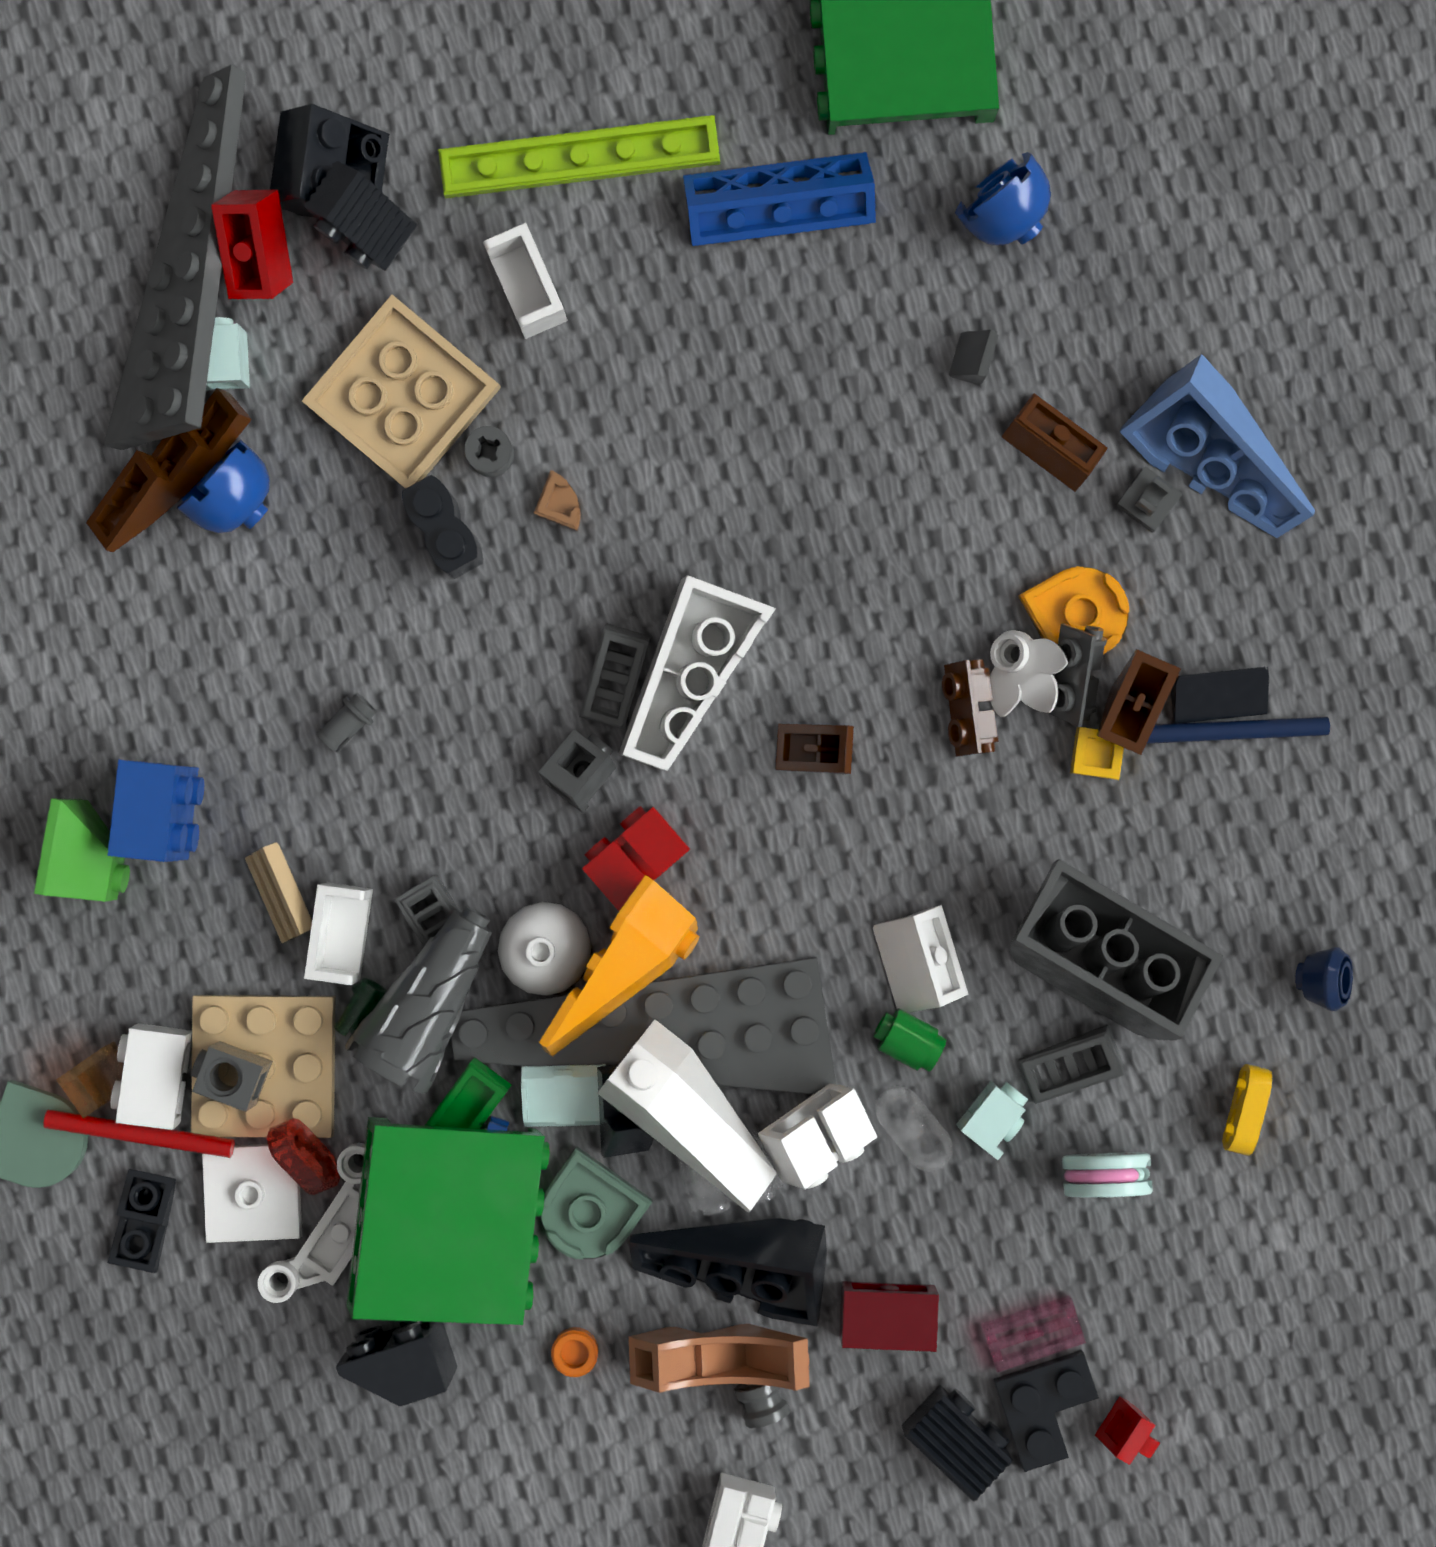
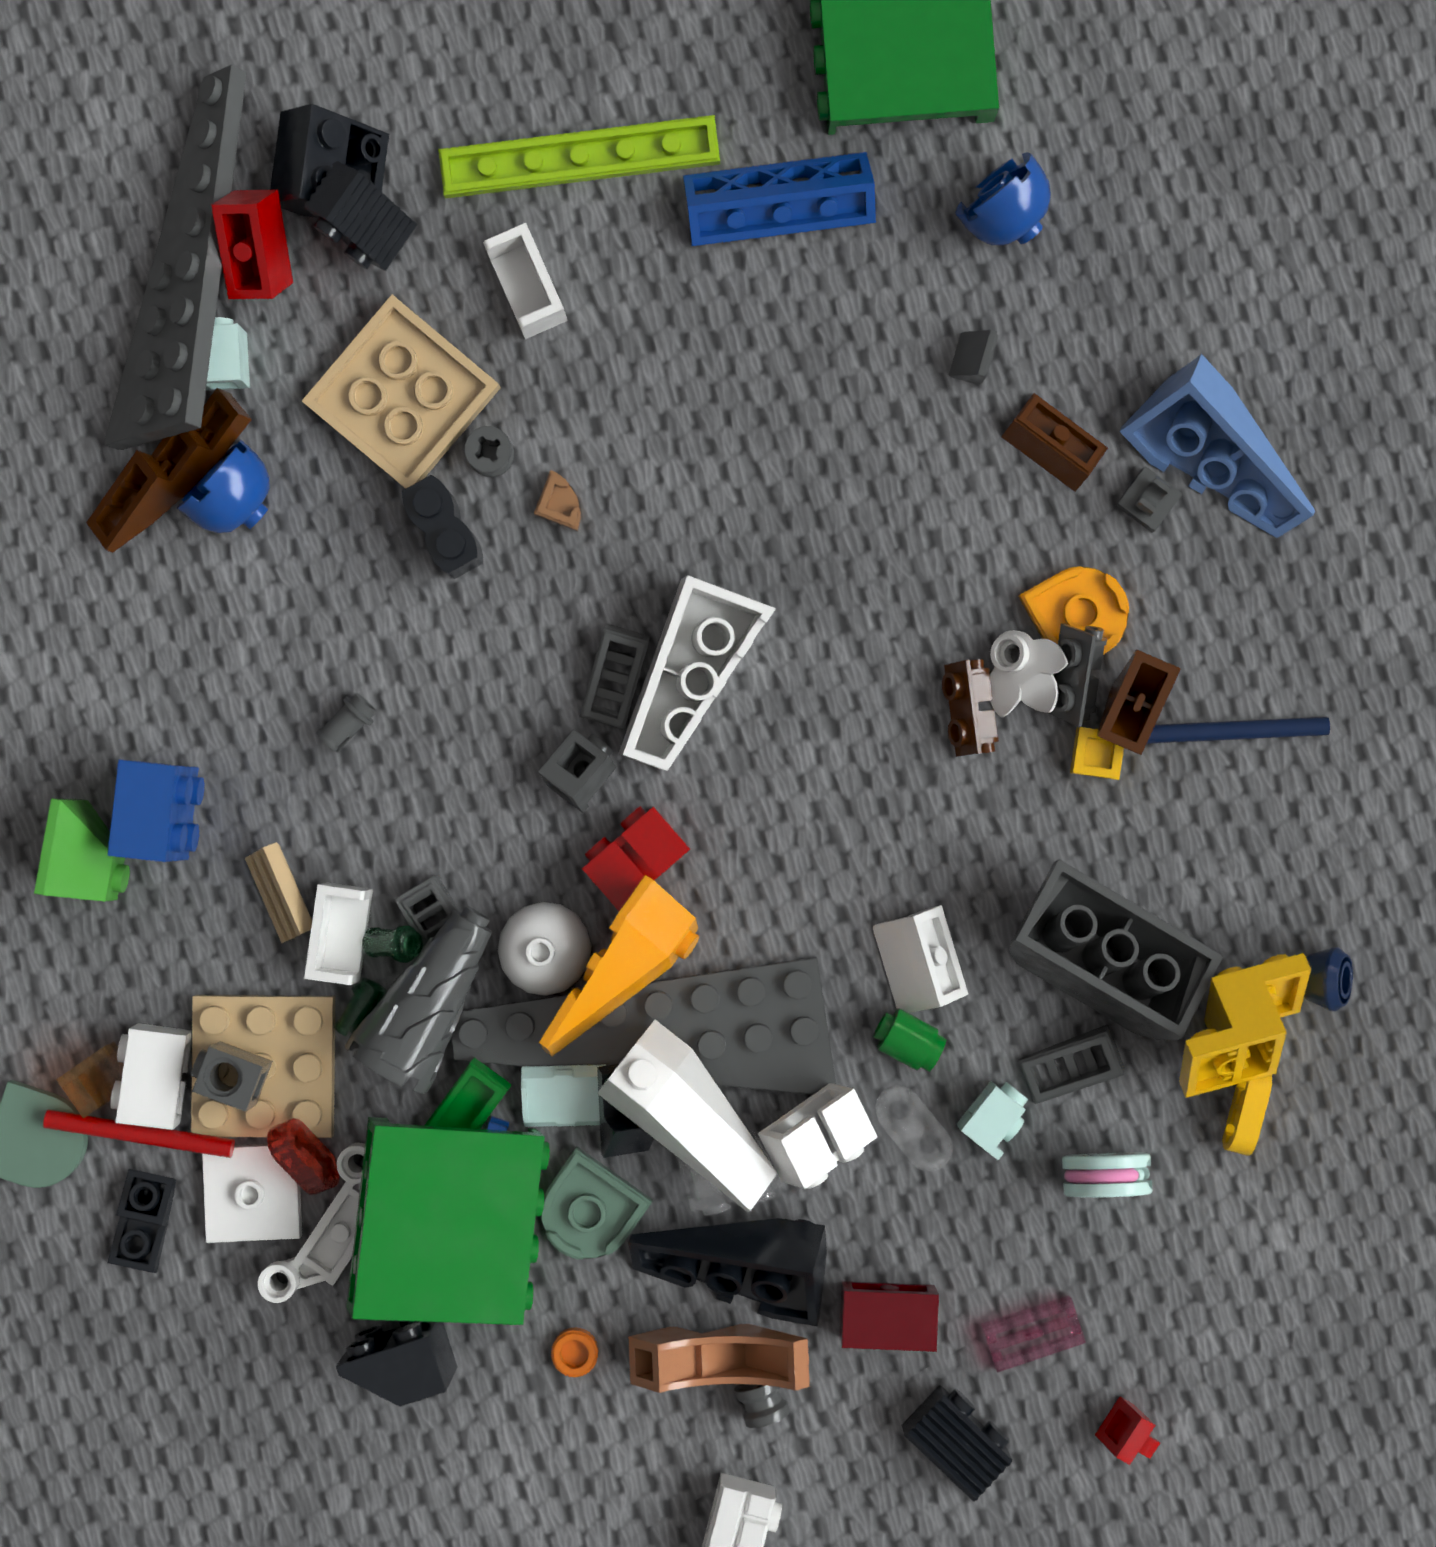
(399, 943): none -> clear green pin
(814, 748): reddish brown slope -> none
(1032, 1399): black plate -> none
(1220, 695): black slope -> none
(1244, 1024): none -> yellow bracket

